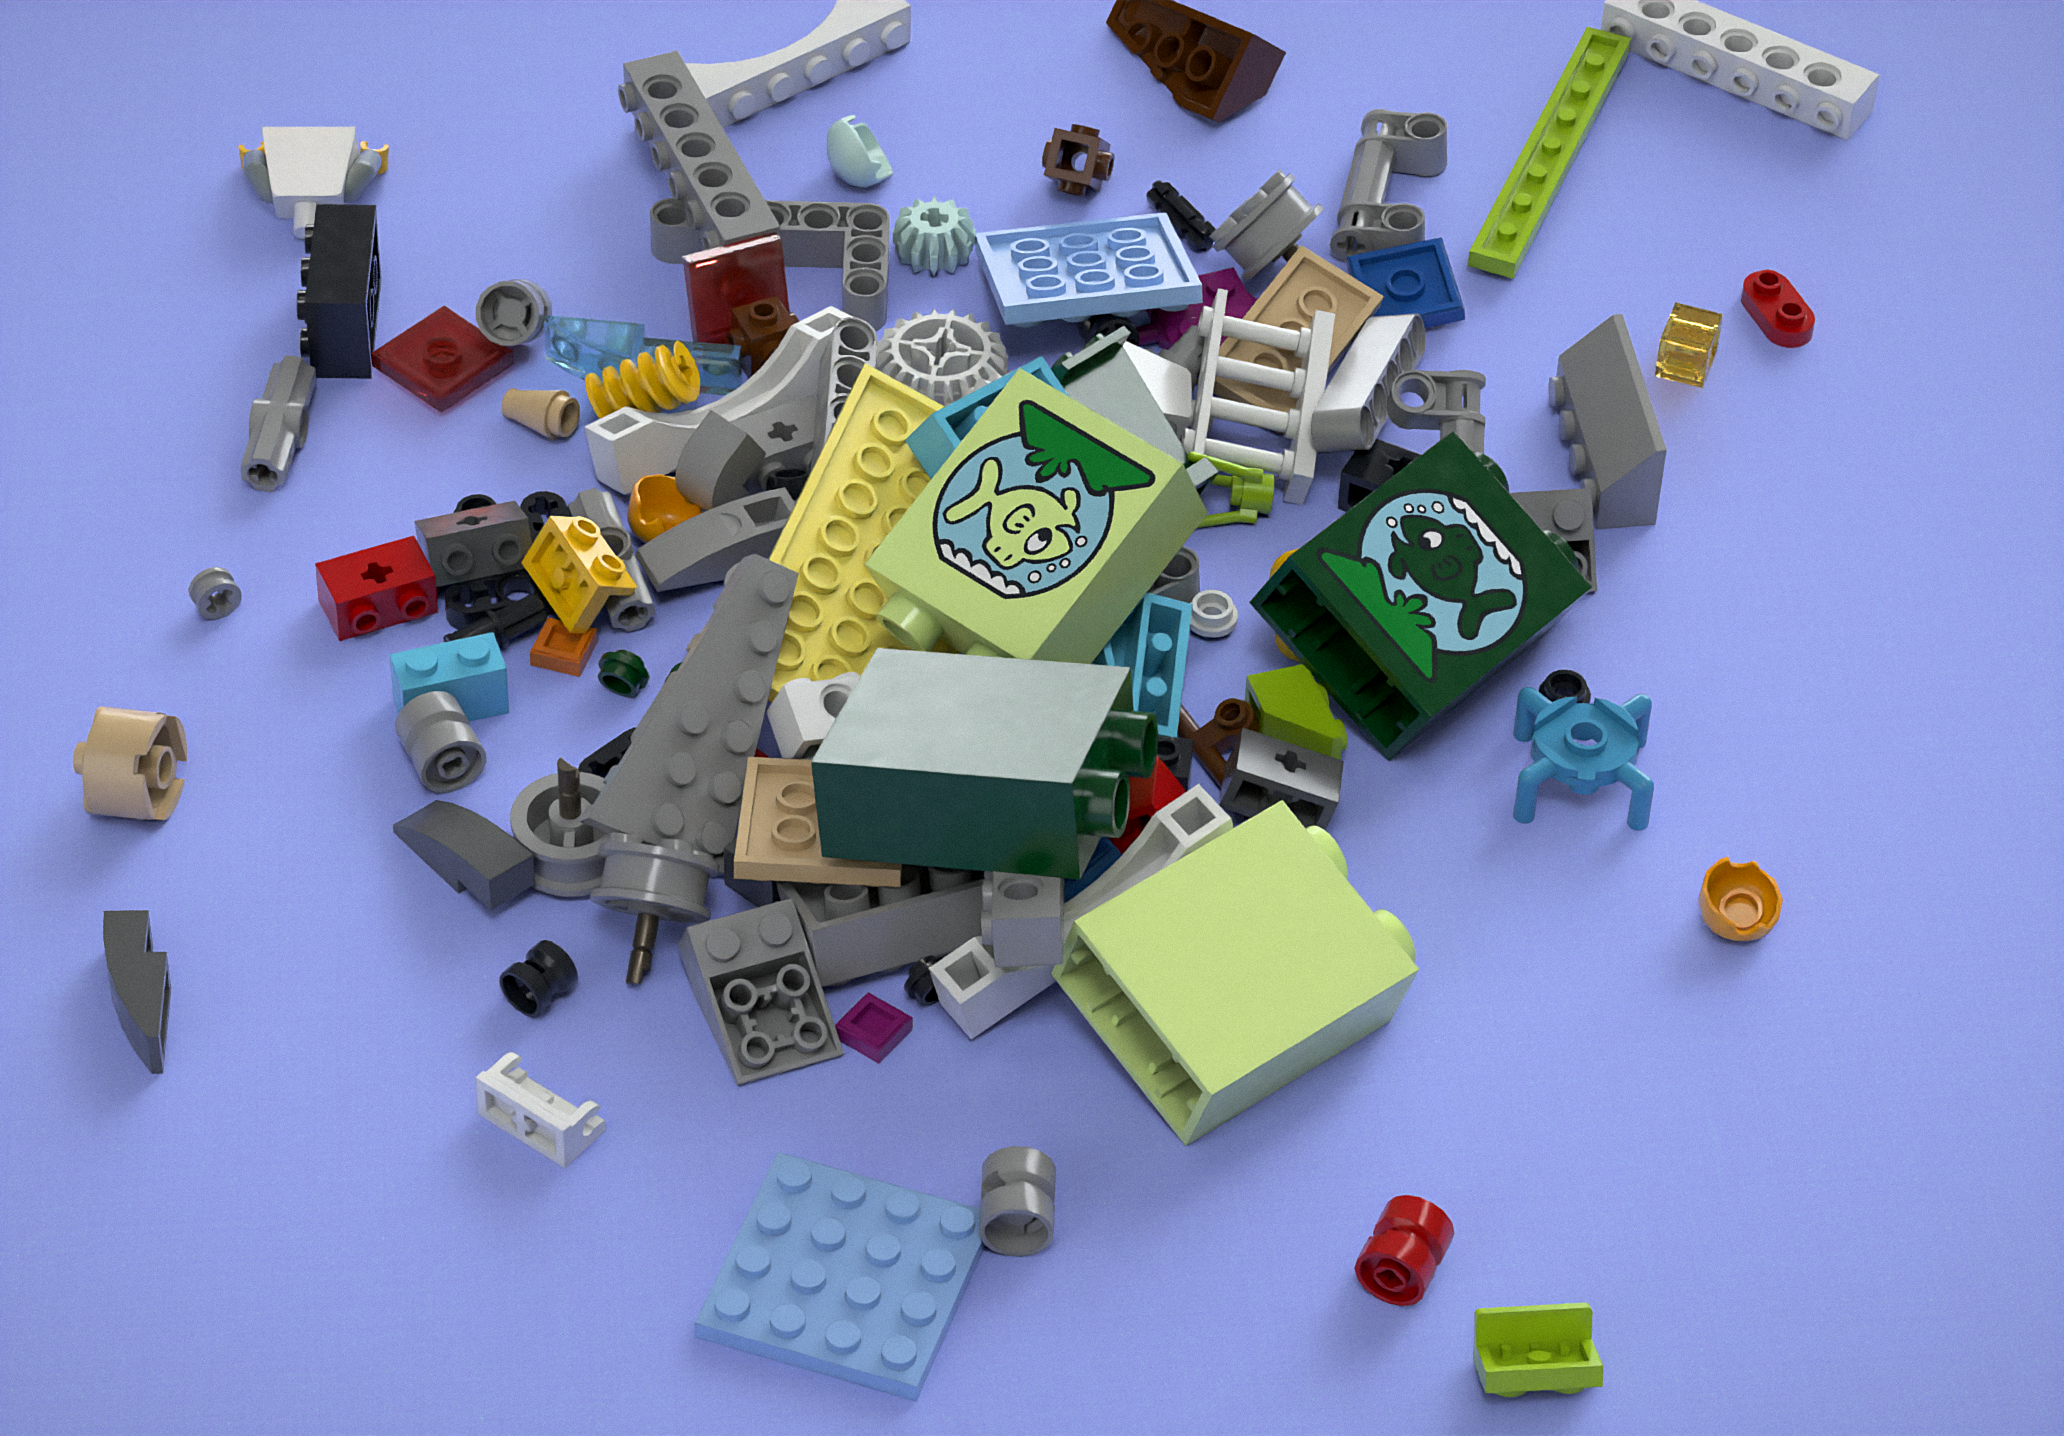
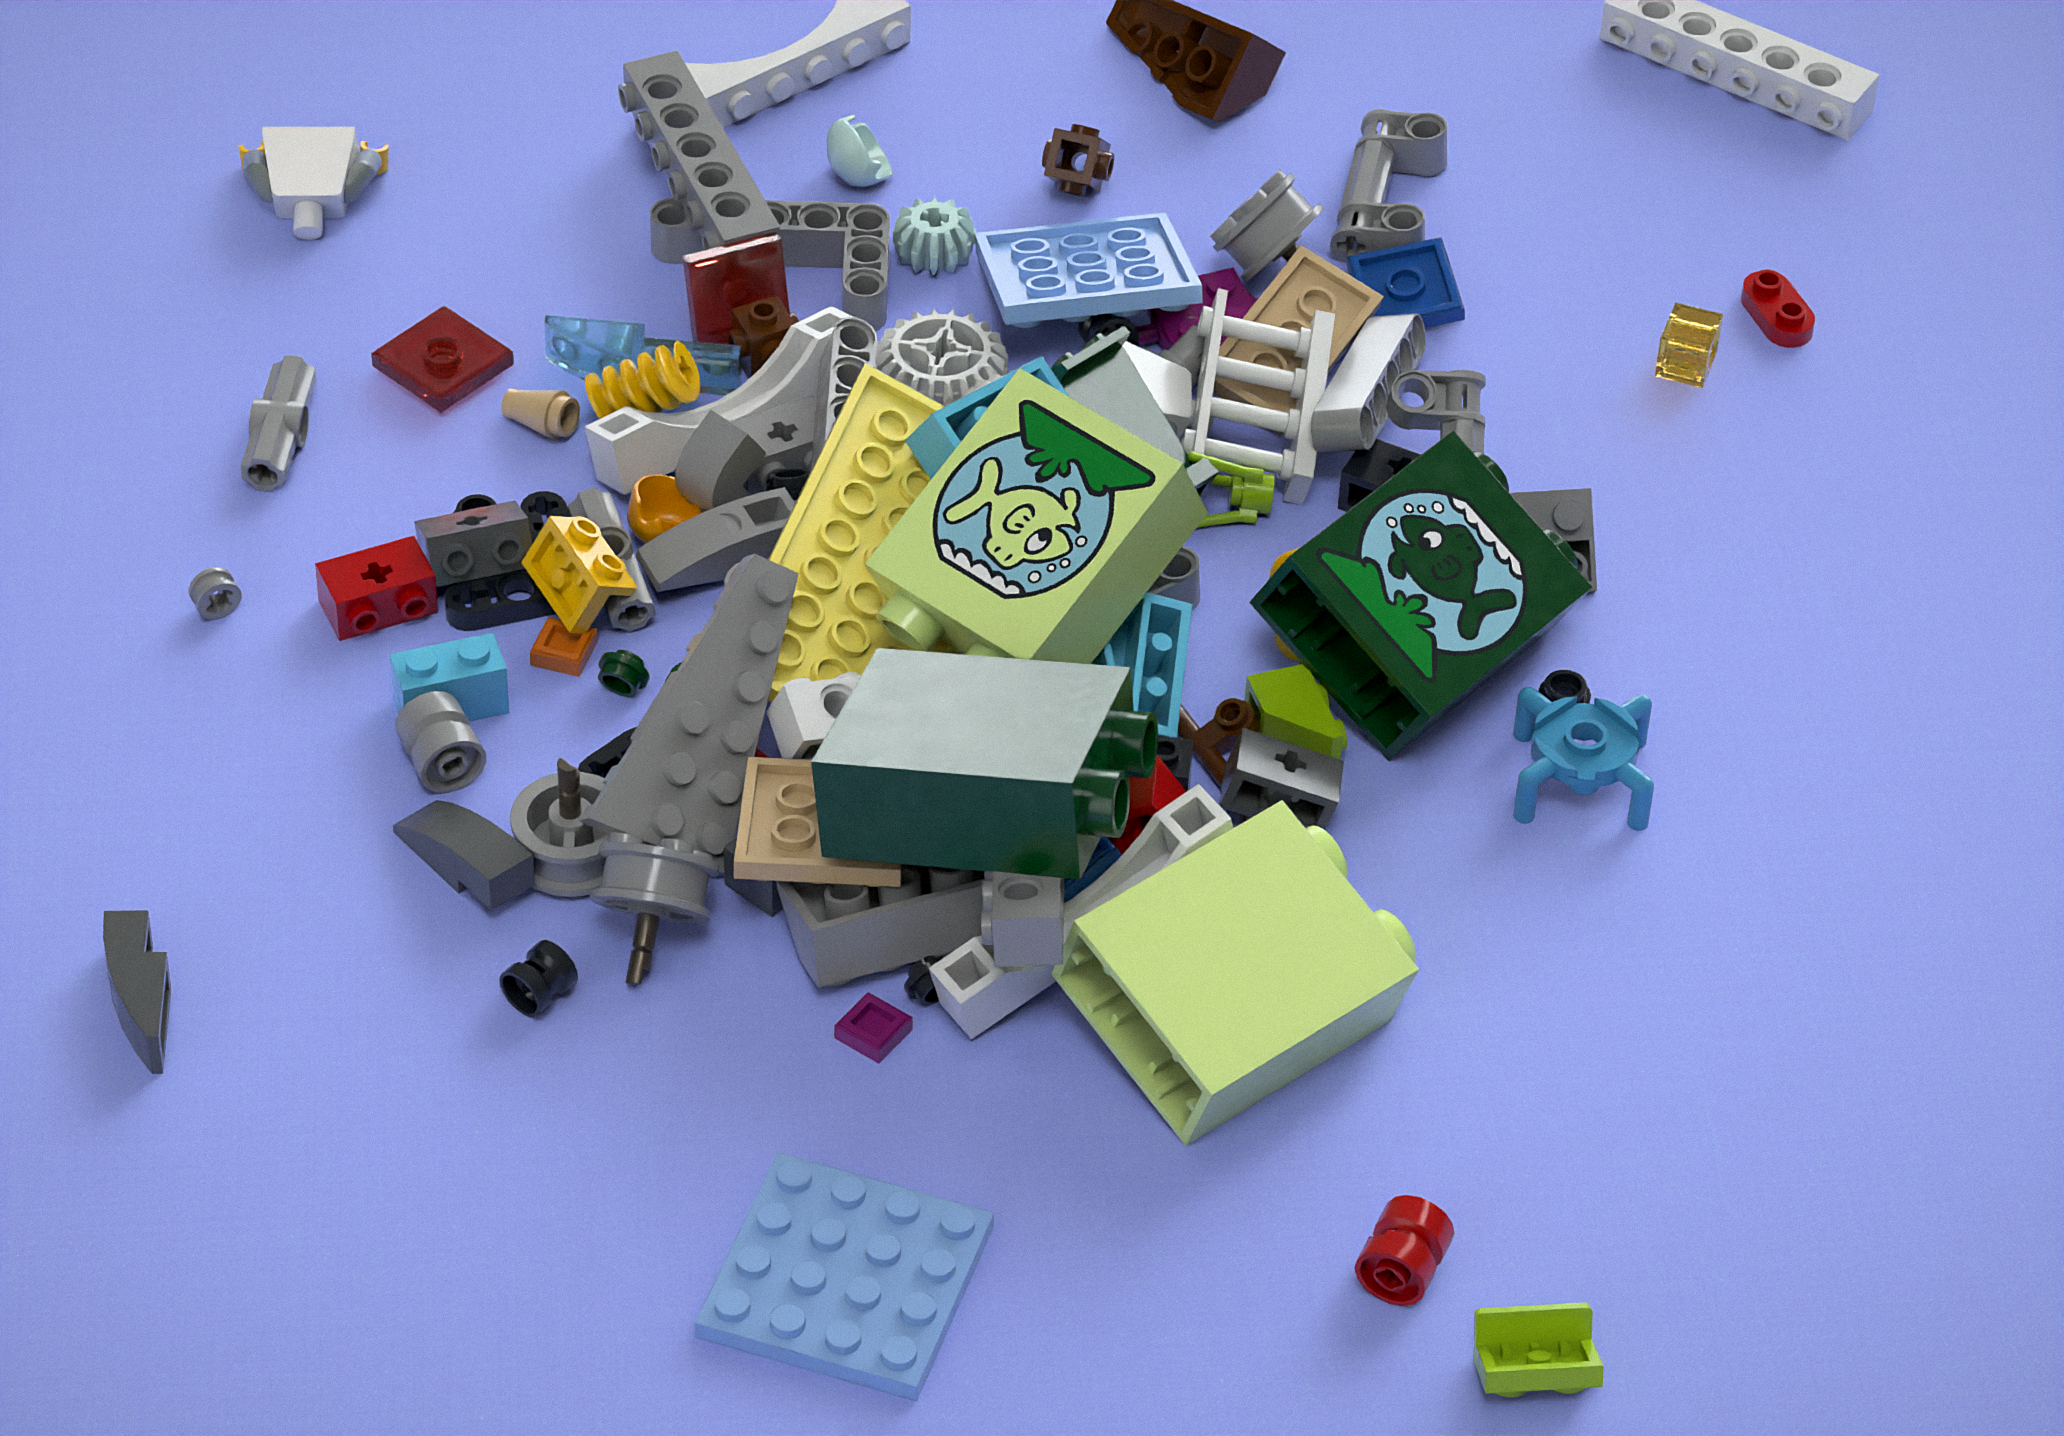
(131, 763): tan brick -> none
(340, 290): black brick -> none
(506, 621): black axle -> none
(513, 311): light grey wheel -> none
(535, 1112): white hinge -> none
(760, 991): light grey slope -> none
(1017, 1201): light grey wheel -> none
(1182, 214): black axle -> none
(1213, 614): white plate -> none
(1549, 153): lime plate -> none
(1610, 426): light grey slope -> none
(1739, 900): light orange hair -> none

